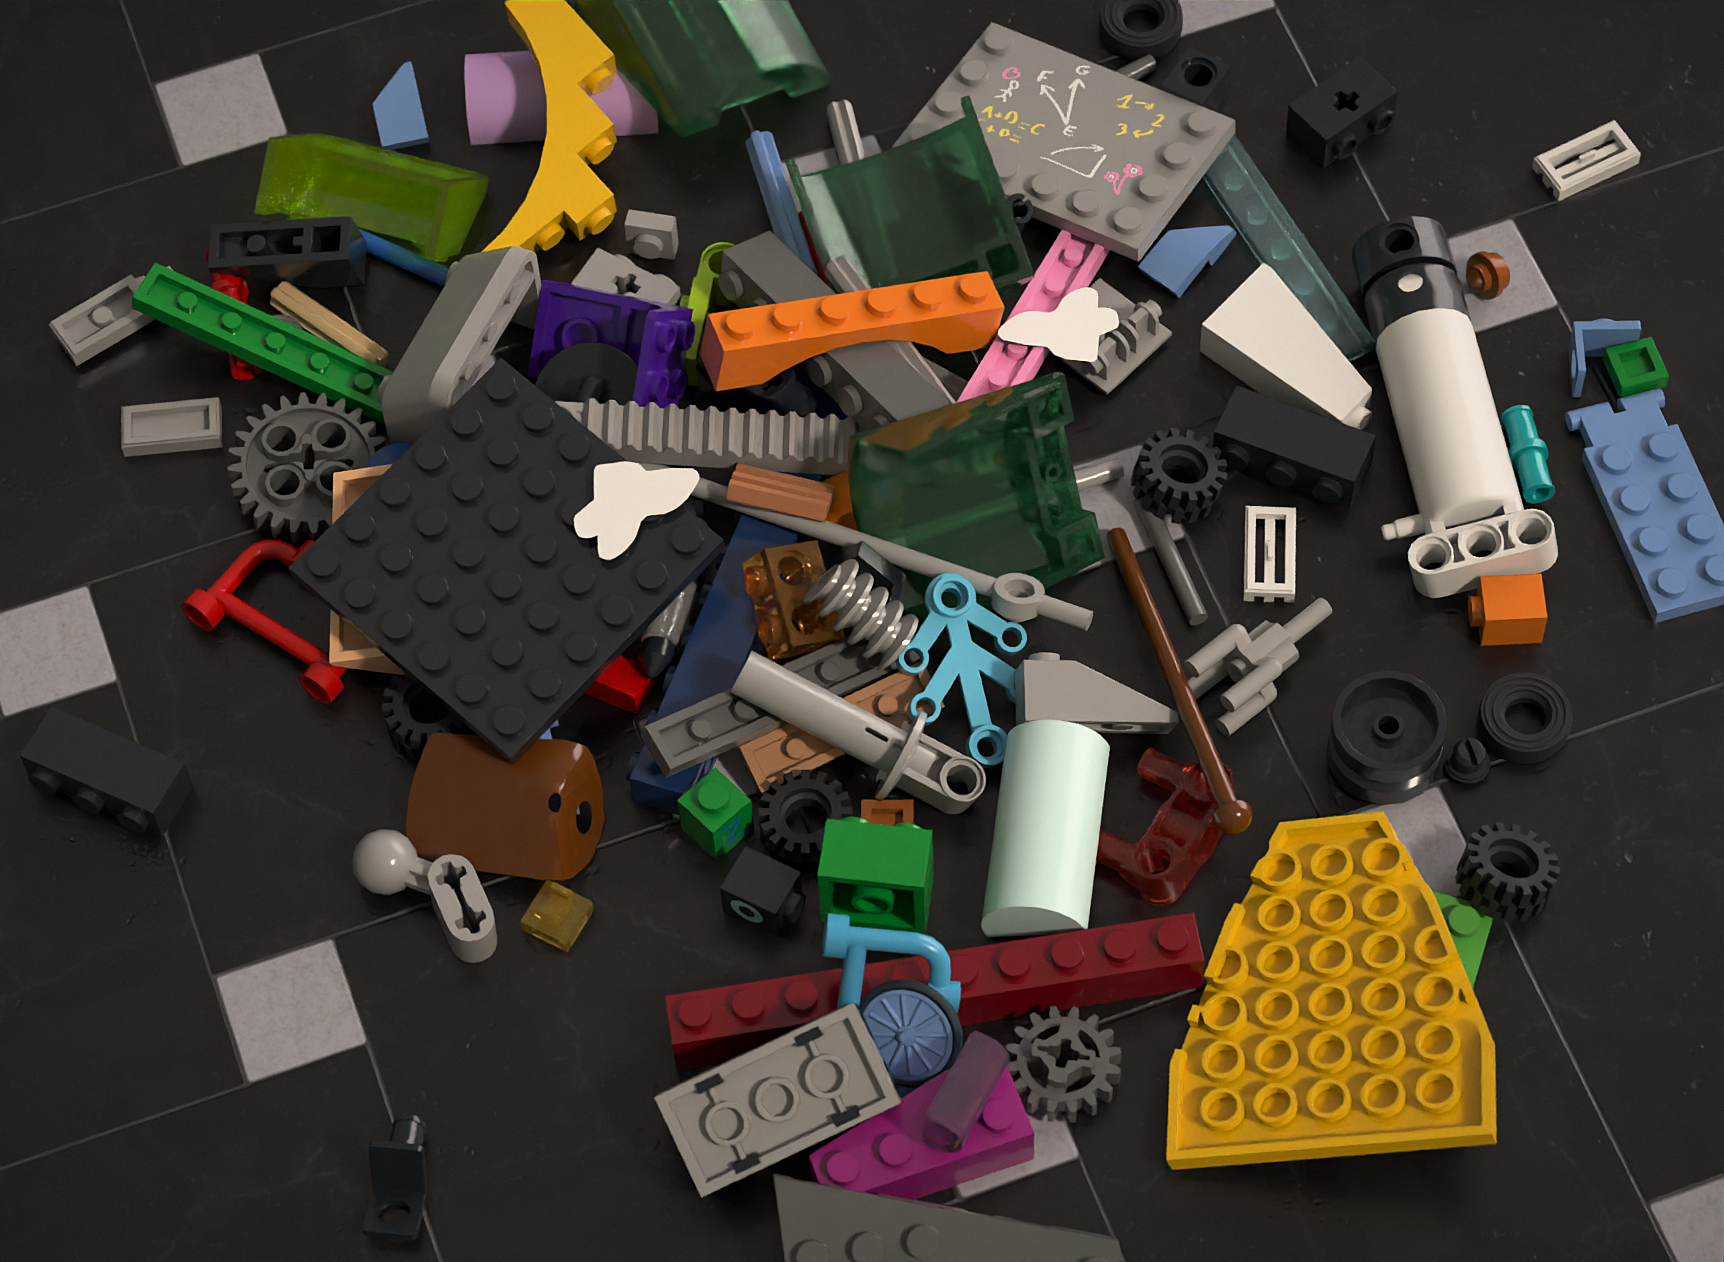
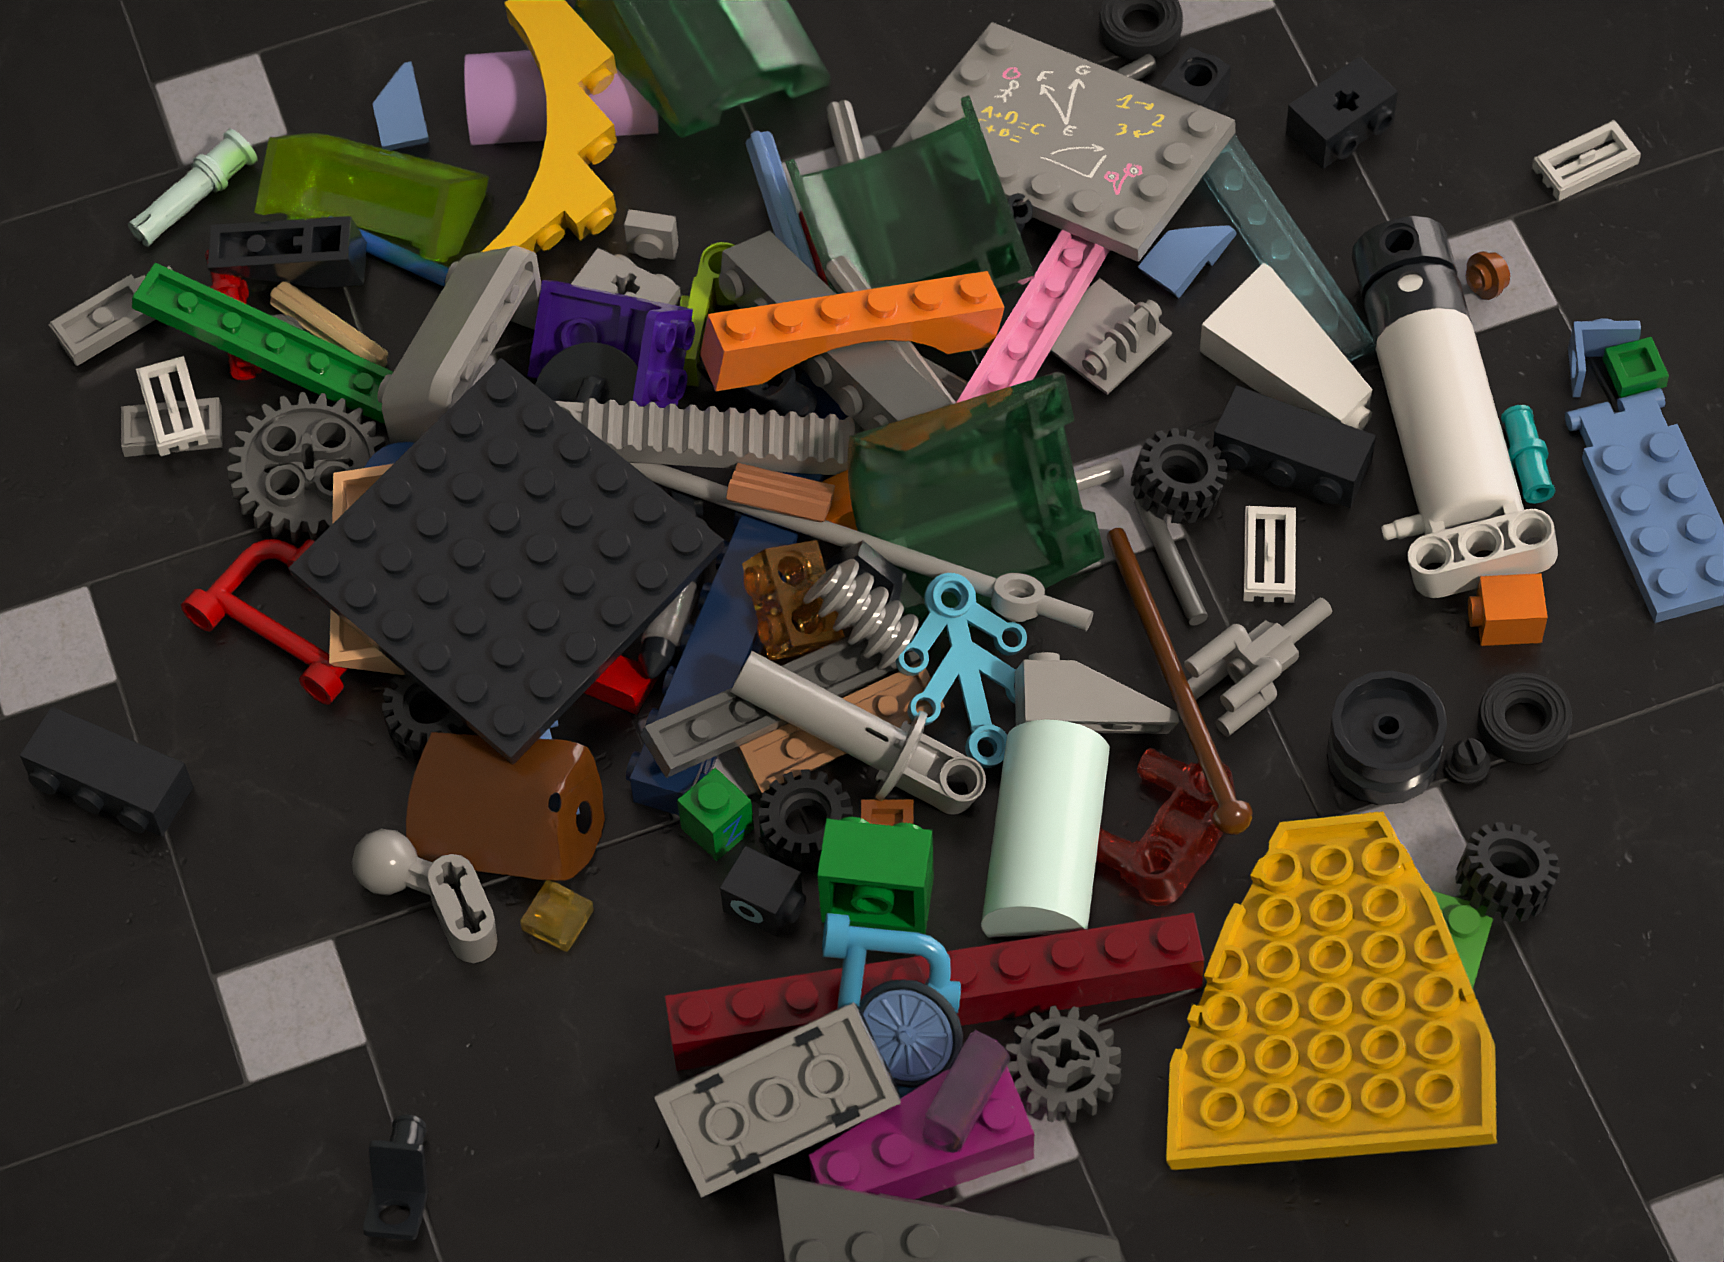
(180, 436): none -> white tile
(208, 174): none -> light aqua pin
(625, 497): white sticker -> none
(1068, 331): white sticker -> none

